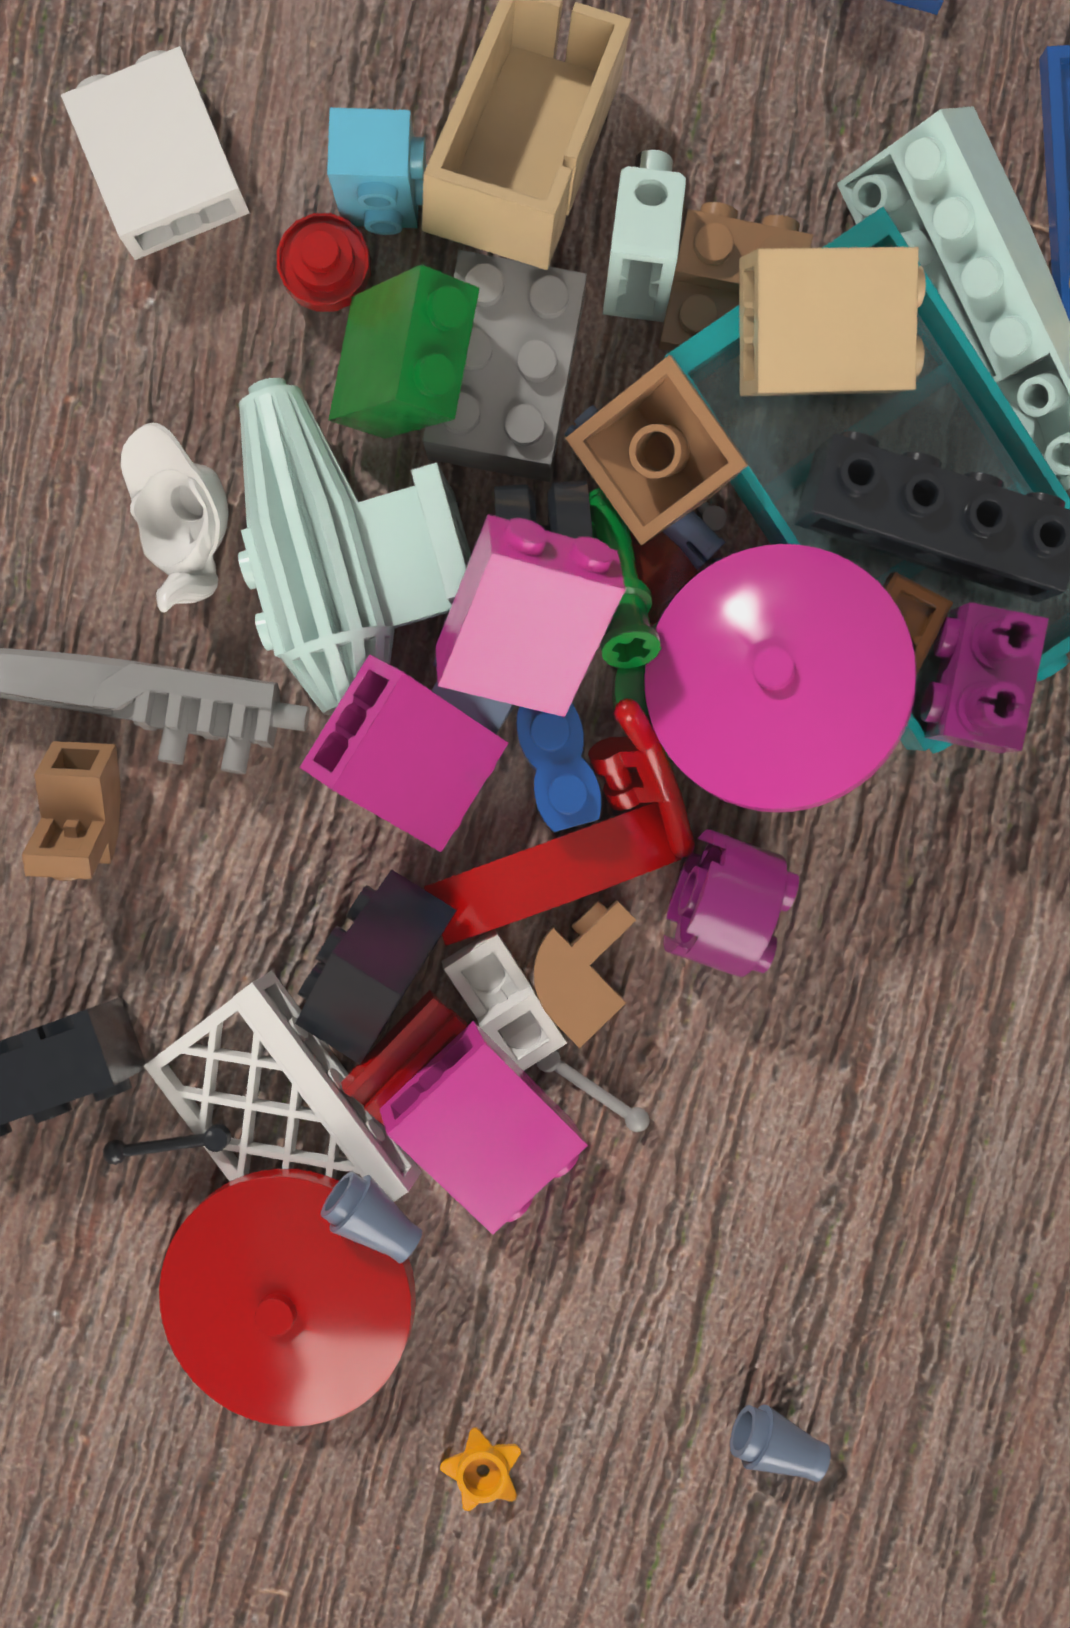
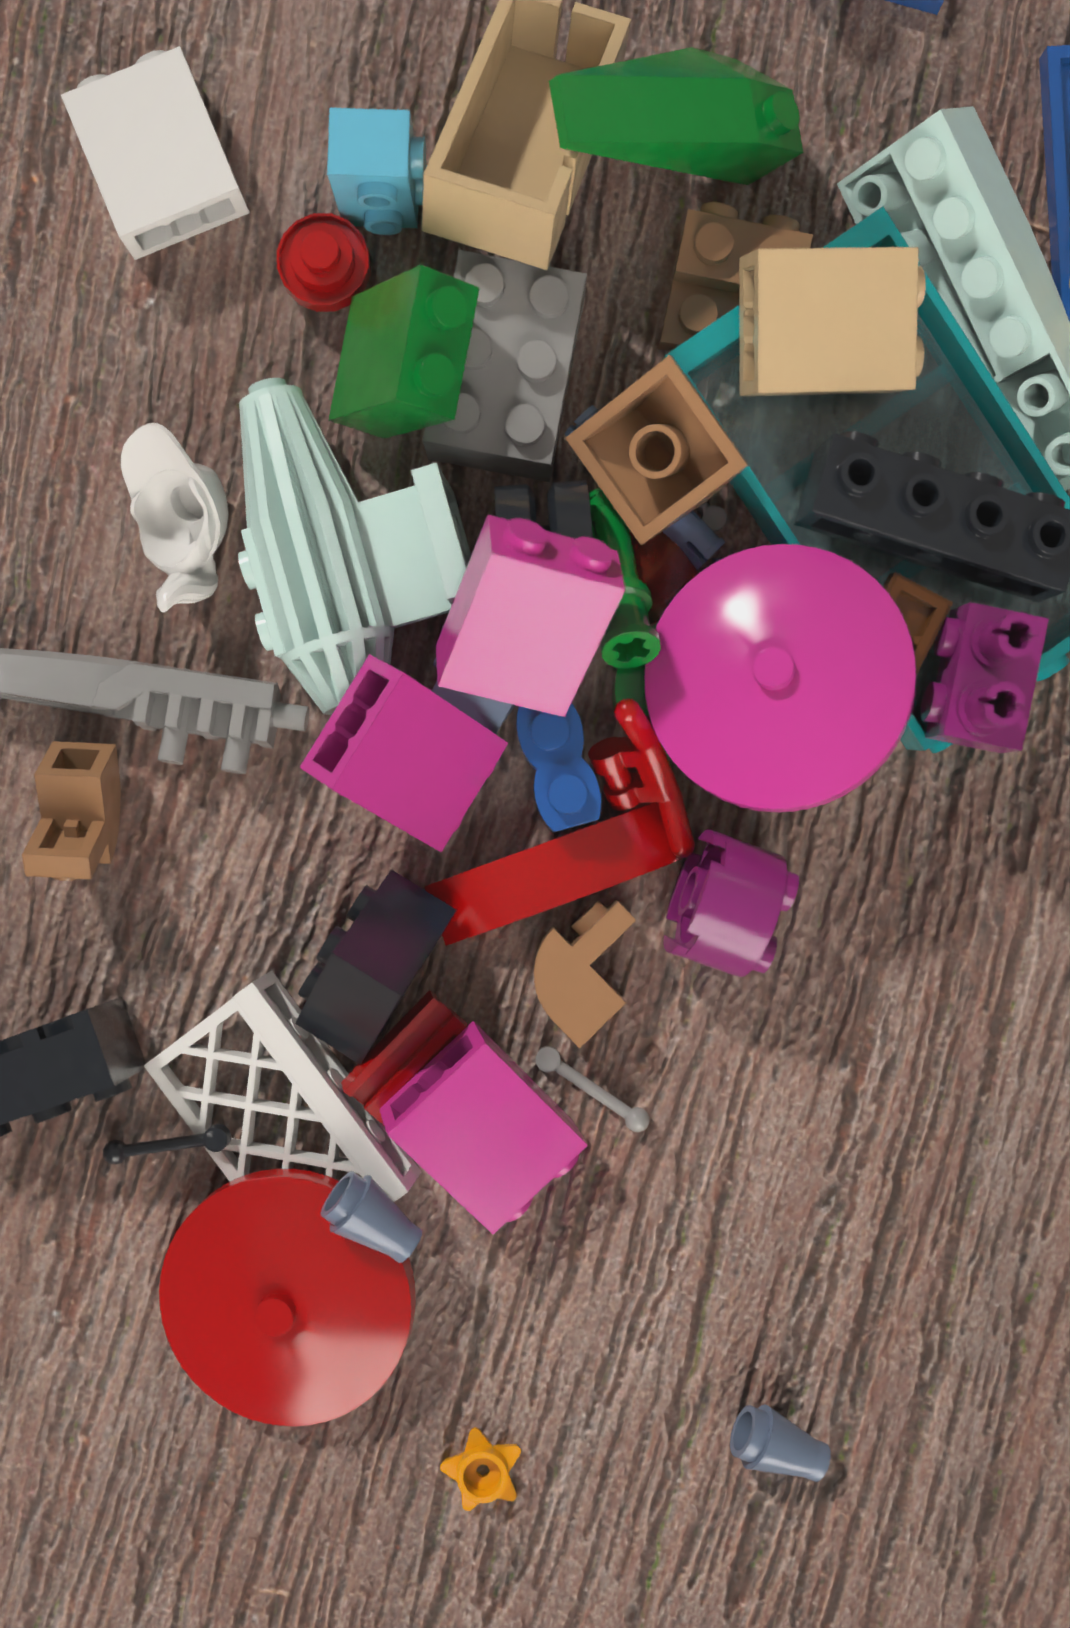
(503, 1000): white slope -> none
(645, 238): light aqua torso -> none
(680, 115): none -> green wedge

